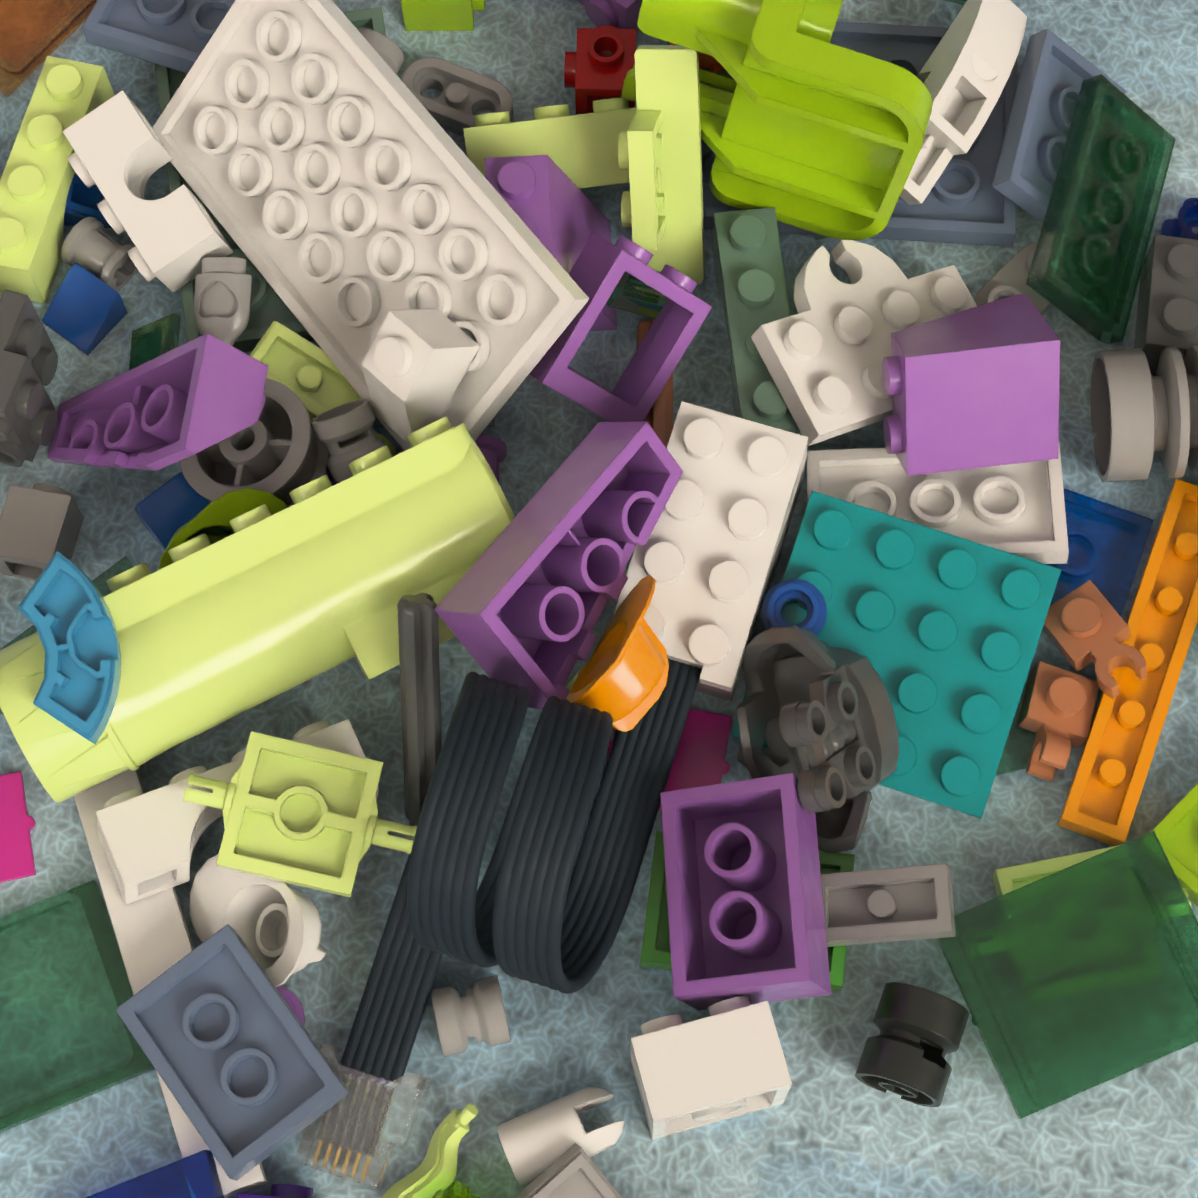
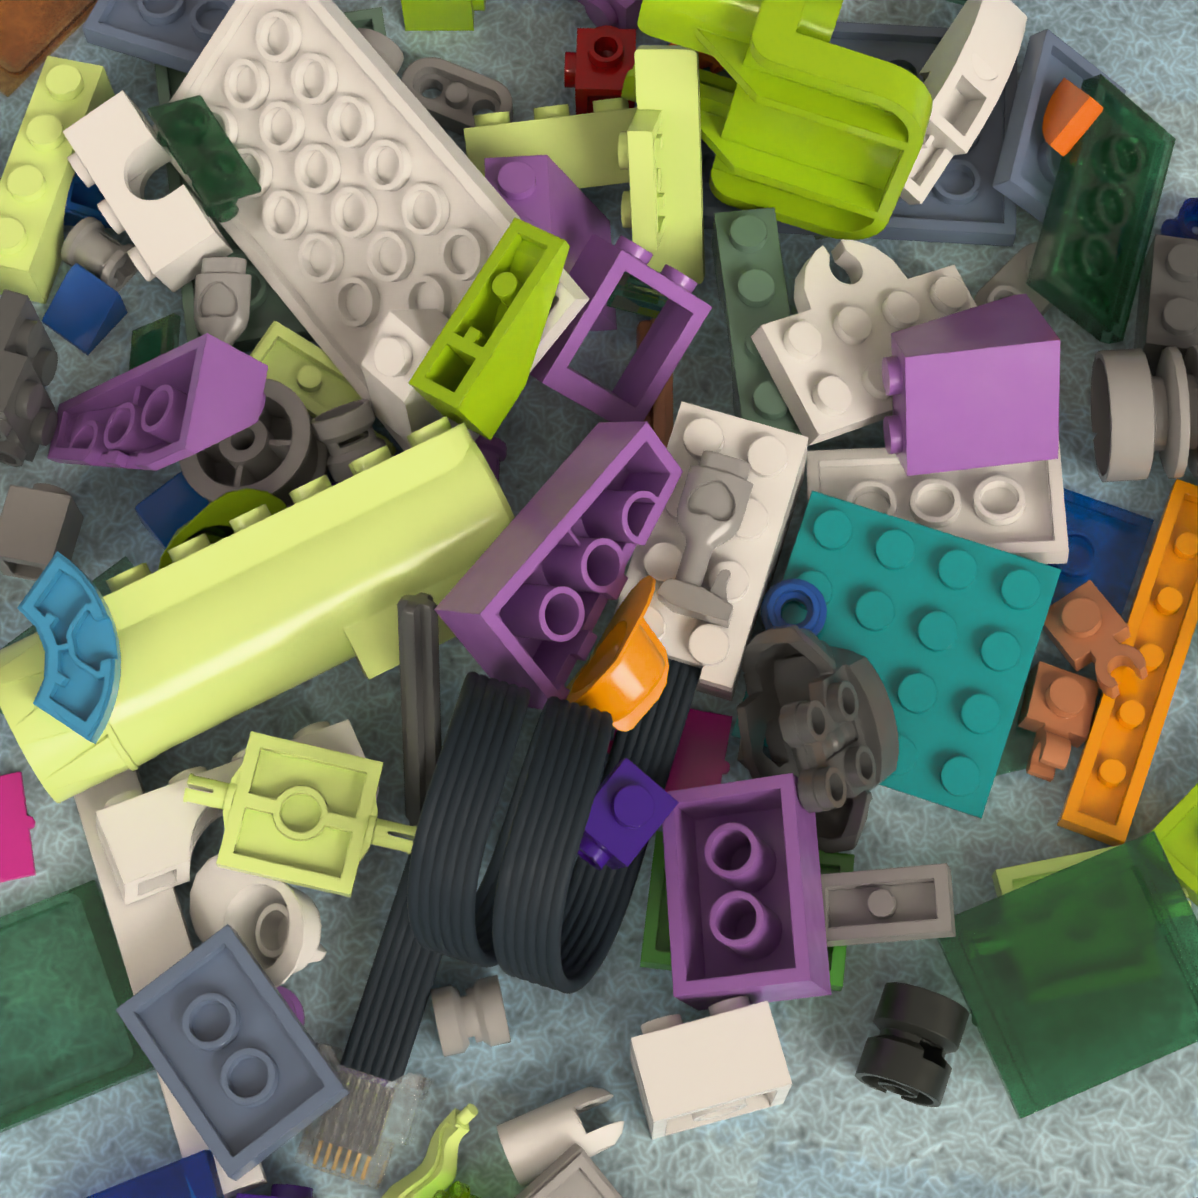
(204, 155): none -> clear green hinge
(494, 332): none -> lime slope
(623, 817): none -> dark purple bracket
(708, 517): none -> light grey piece
(1068, 116): none -> orange tile

